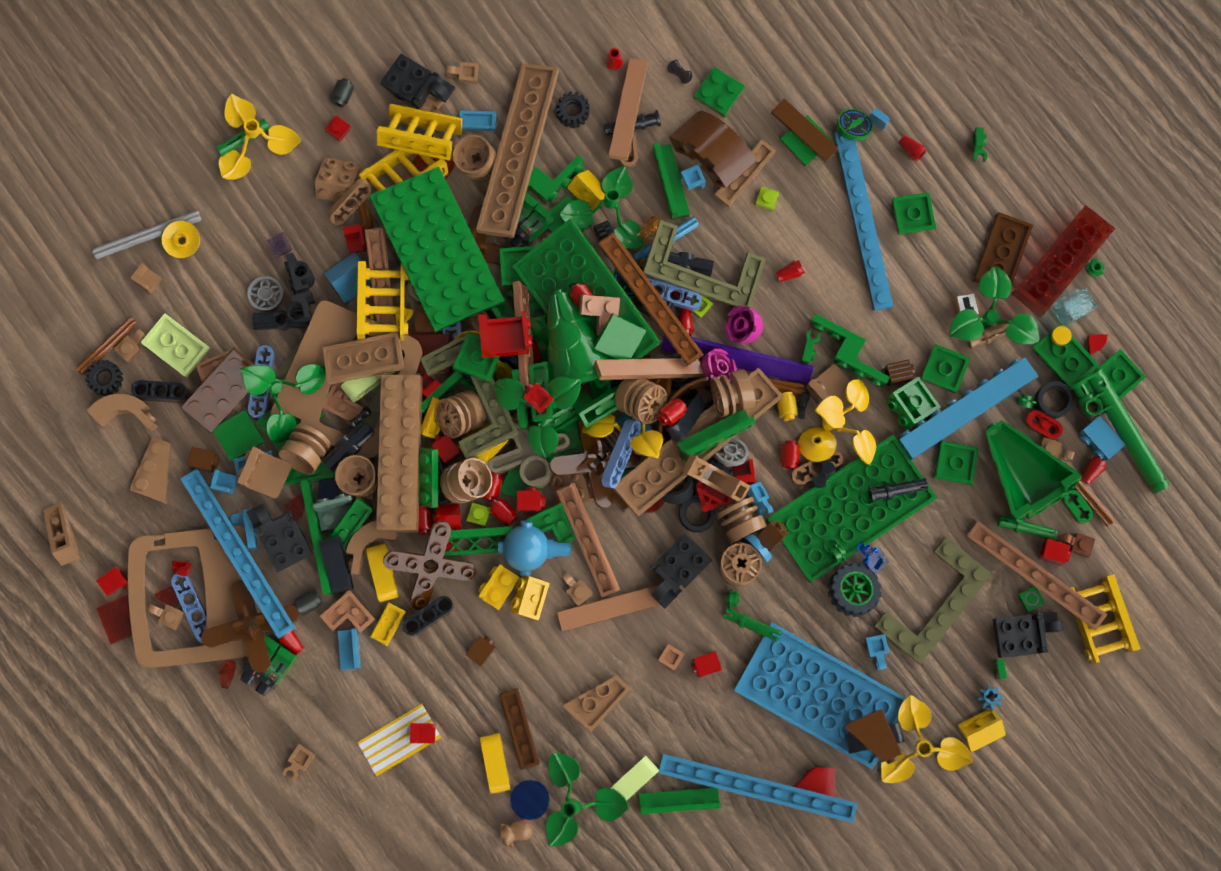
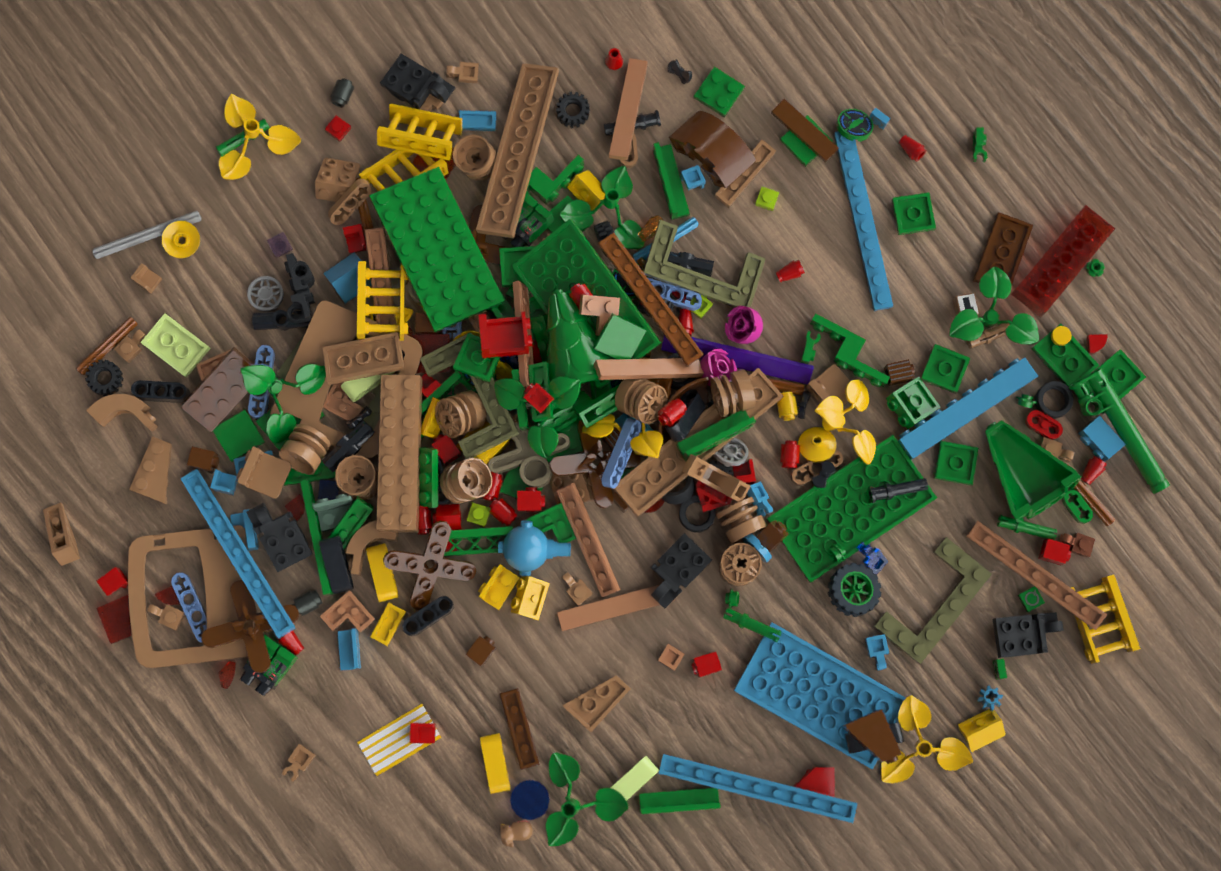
(181, 568): red tile -> none
(1074, 307): clear light blue brick -> none

